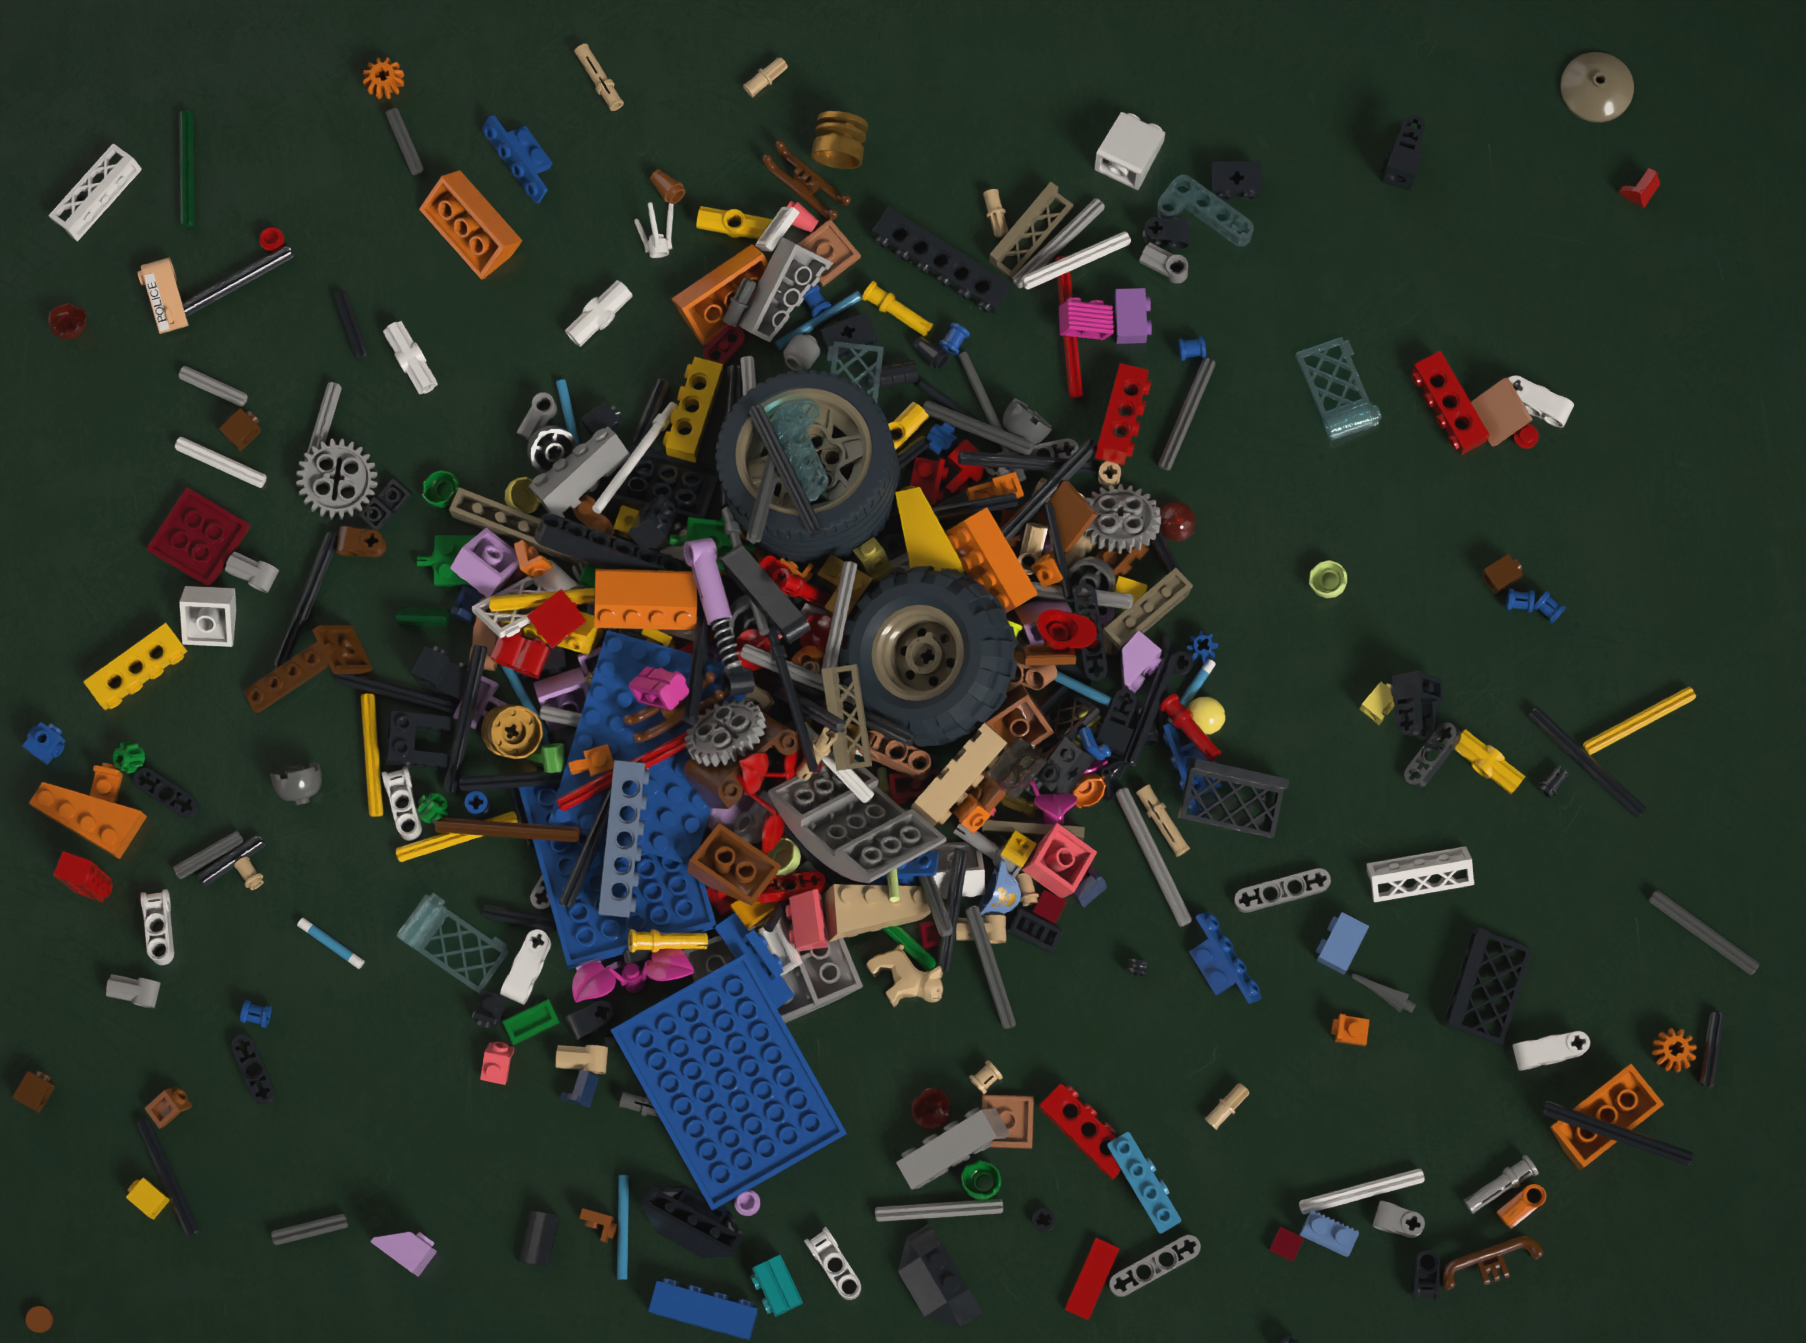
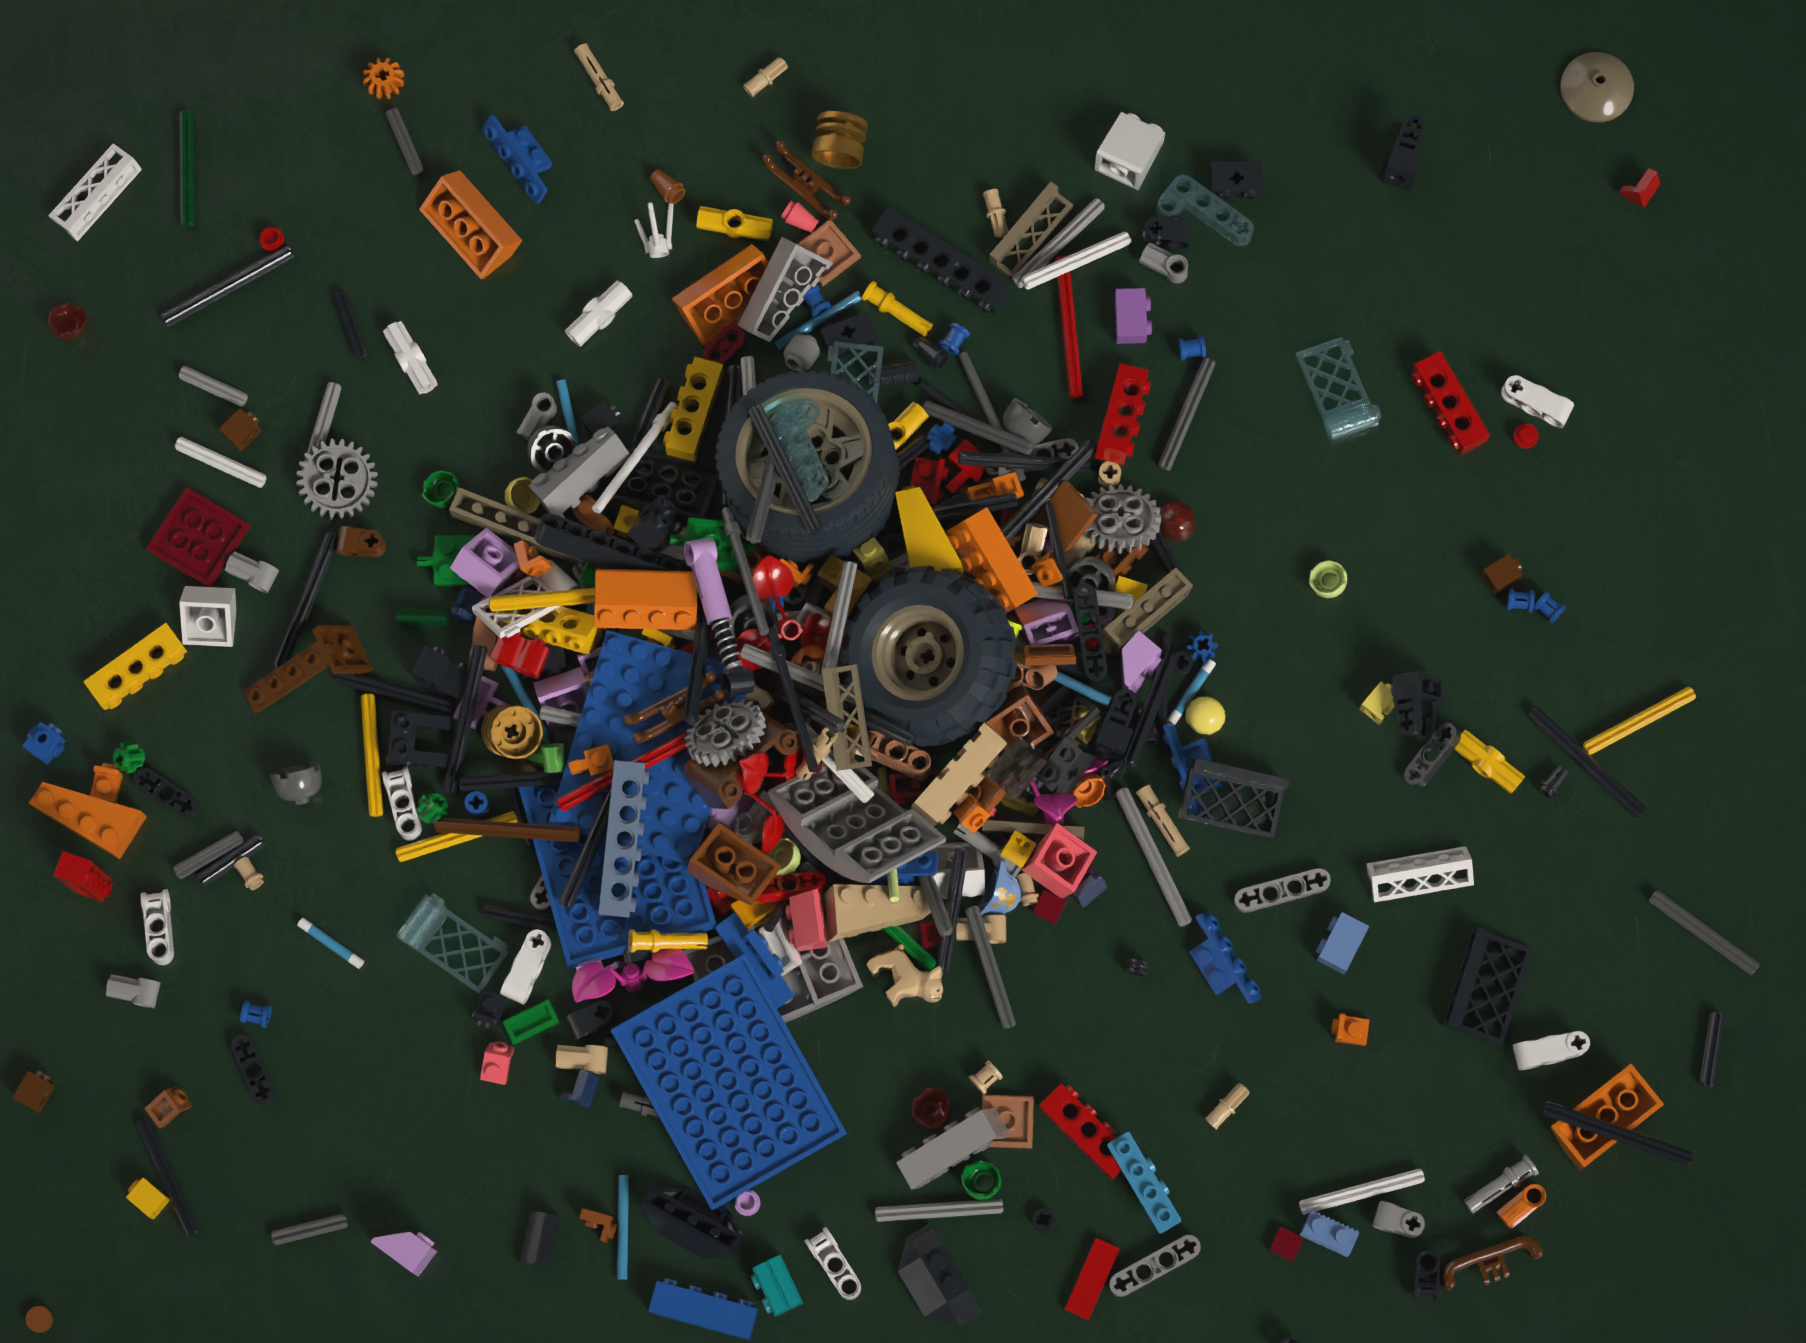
(163, 294): light nougat door -> none
(386, 505): black slope -> none
(556, 618): red piece -> none
(659, 687): dark pink brick -> none
(739, 302): dark grey axle -> none
(765, 594): black beam -> none
(777, 228): white tile -> none
(796, 586): red pin -> none
(1029, 918): black slope -> none
(1065, 629): red piece -> none
(1086, 319): dark pink brick -> none
(1091, 746): blue arm -> none
(1183, 719): red pin -> none
(1395, 998): dark grey piece -> none
(1501, 411): nougat tile -> none
(1667, 1042): orange gear -> none

